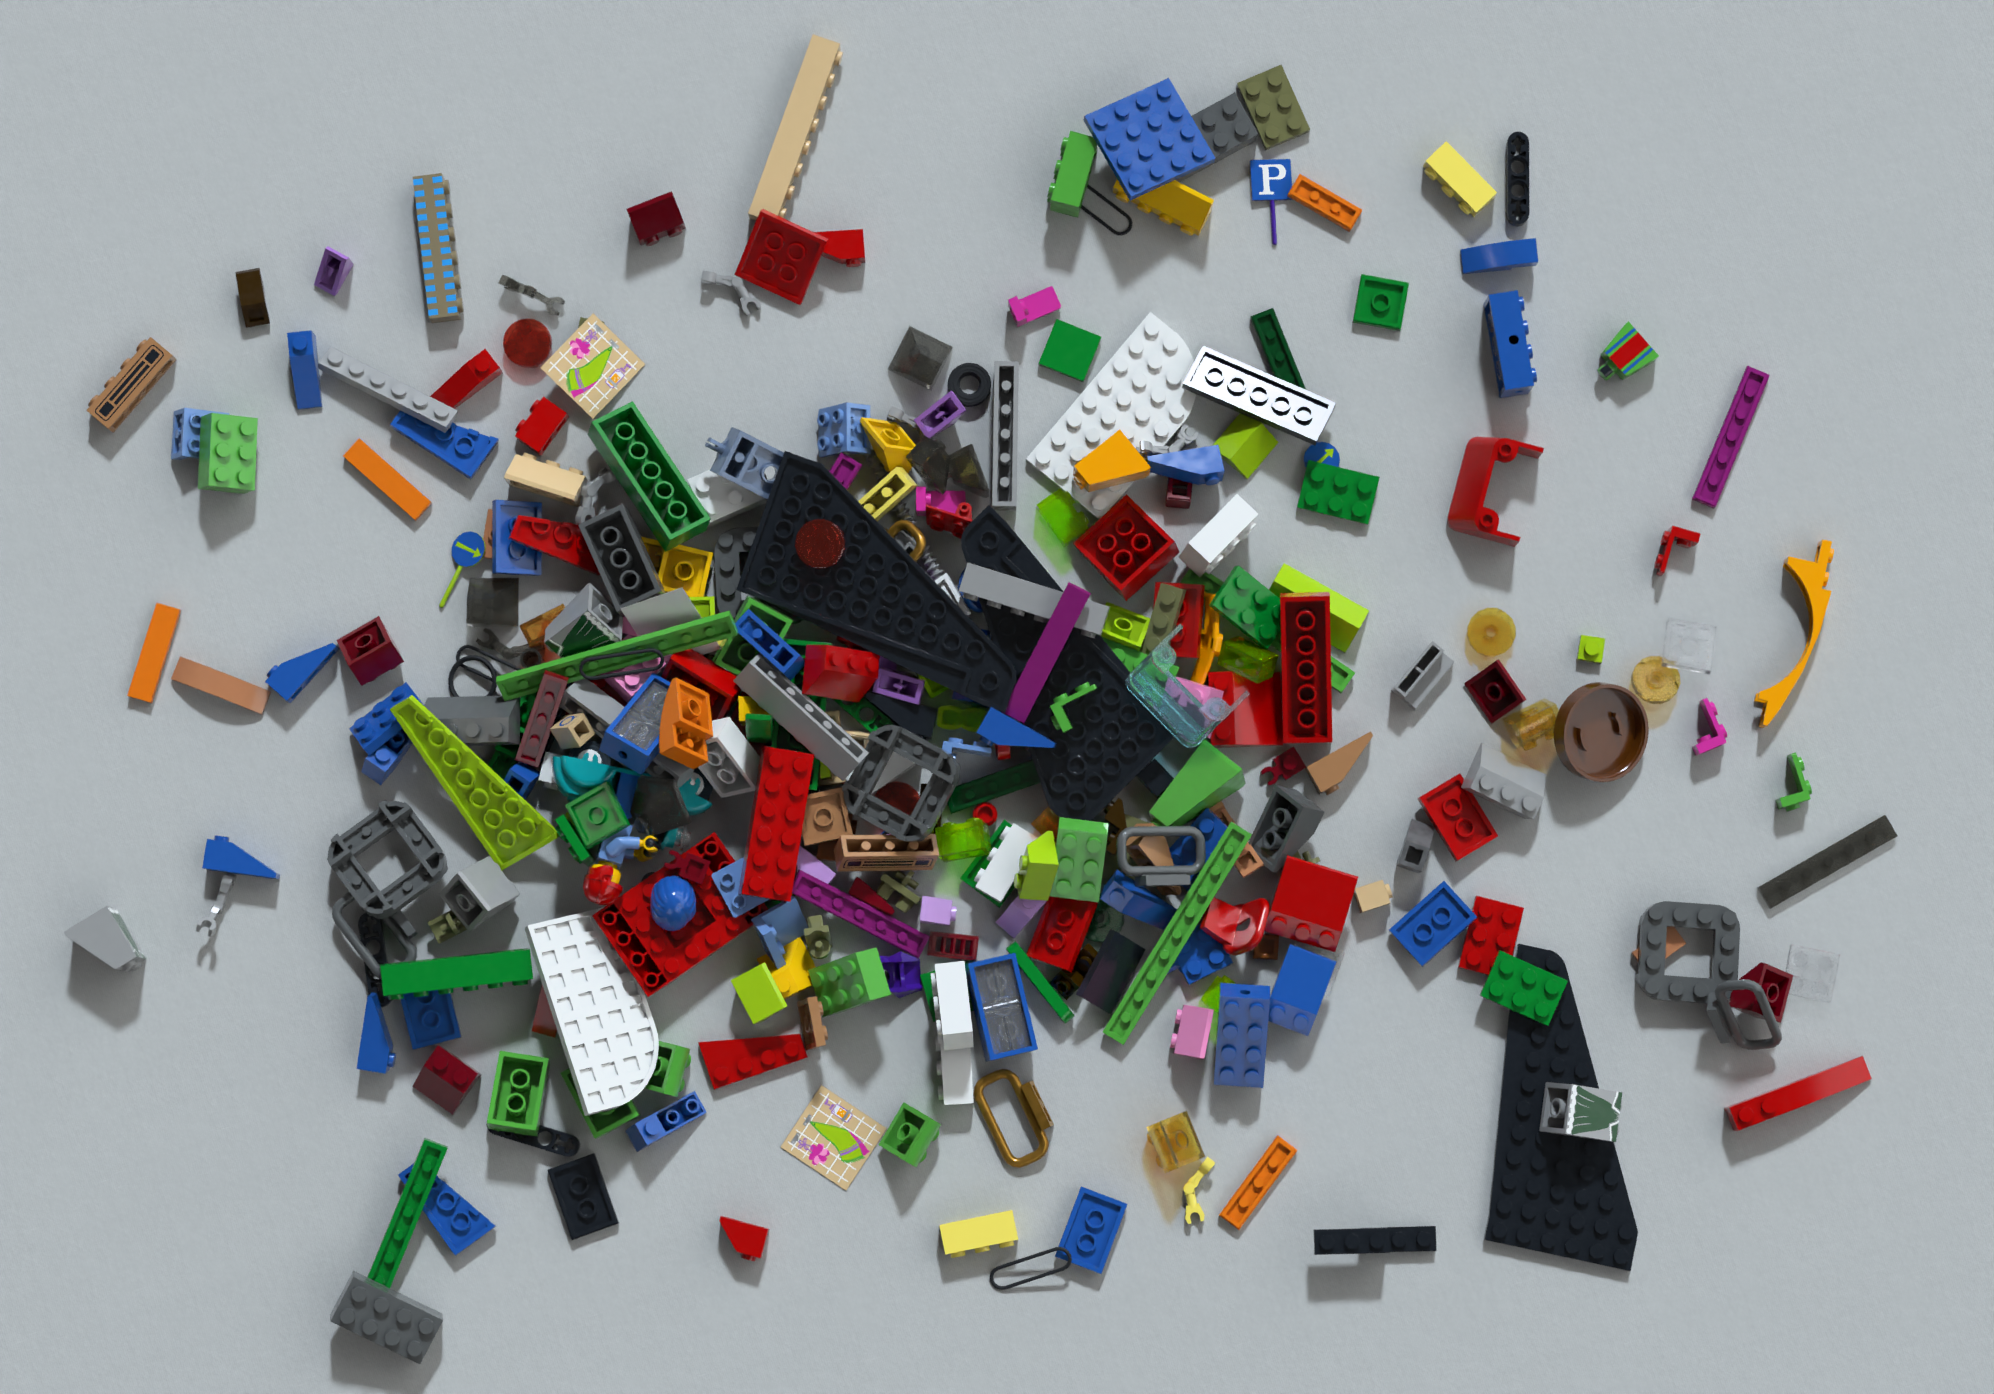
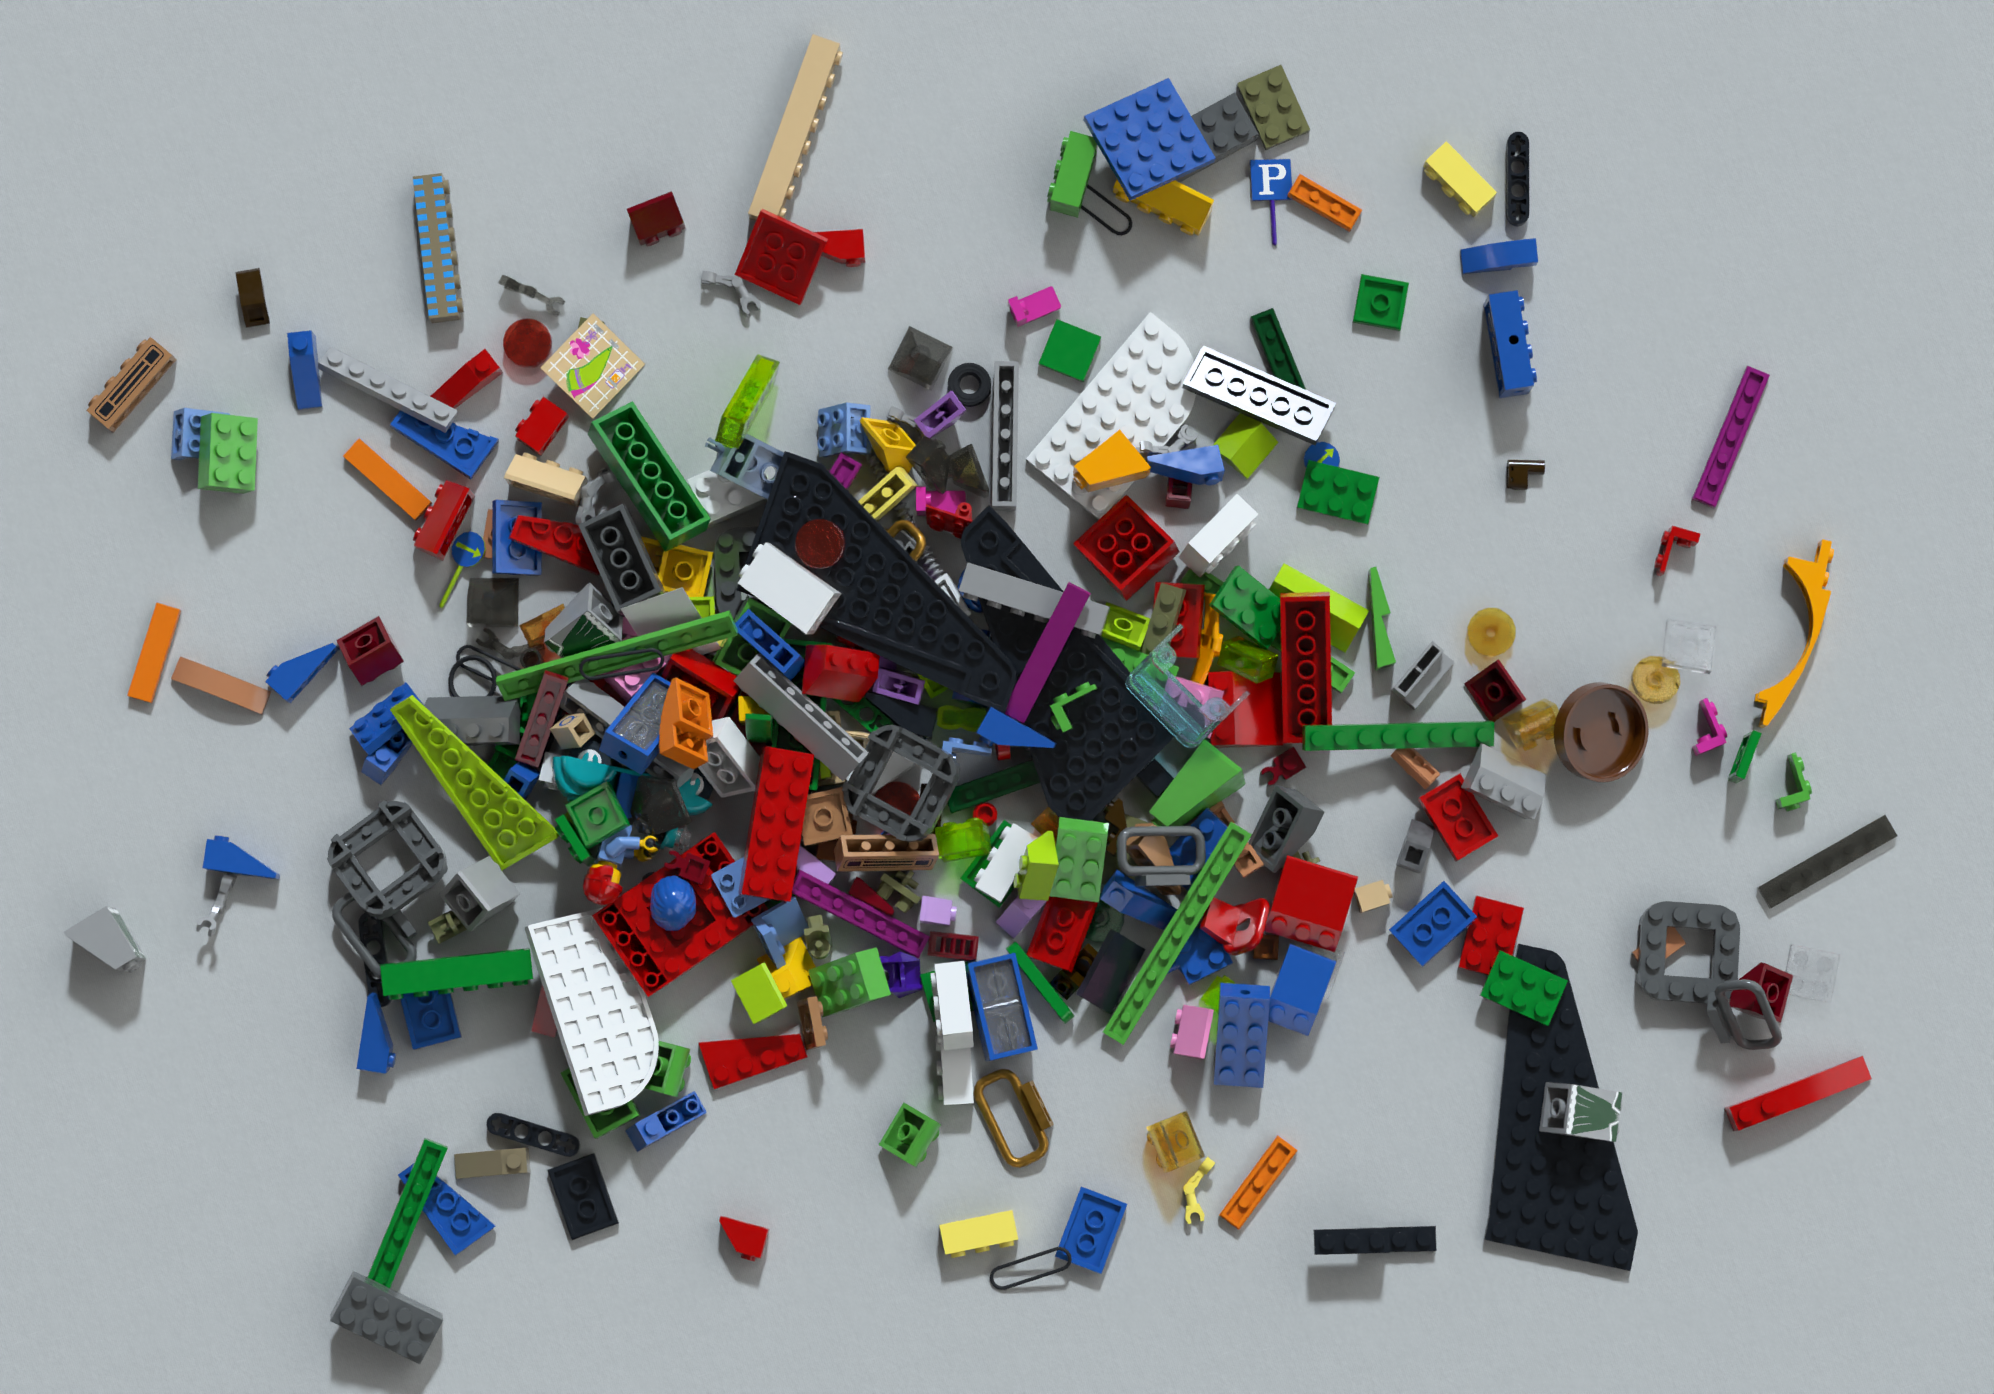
(332, 271): medium lavender slope -> none
(443, 519): none -> red slope
(446, 1079): dark red slope -> none
(492, 1163): none -> dark tan slope
(518, 1093): bright green brick -> none
(747, 401): none -> clear neon green brick
(788, 588): none -> white slope
(833, 1137): sticker -> none
(1063, 517): clear neon green brick -> none
(1334, 767): medium nougat slope -> none
(1379, 608): none -> bright green slope
(1397, 735): none -> green plate
(1416, 766): none -> nougat plate
(1466, 507): red windscreen -> none
(1520, 472): none -> dark brown piece
(1590, 649): lime plate -> none
(1626, 354): torso -> none
(1744, 756): none -> green tile

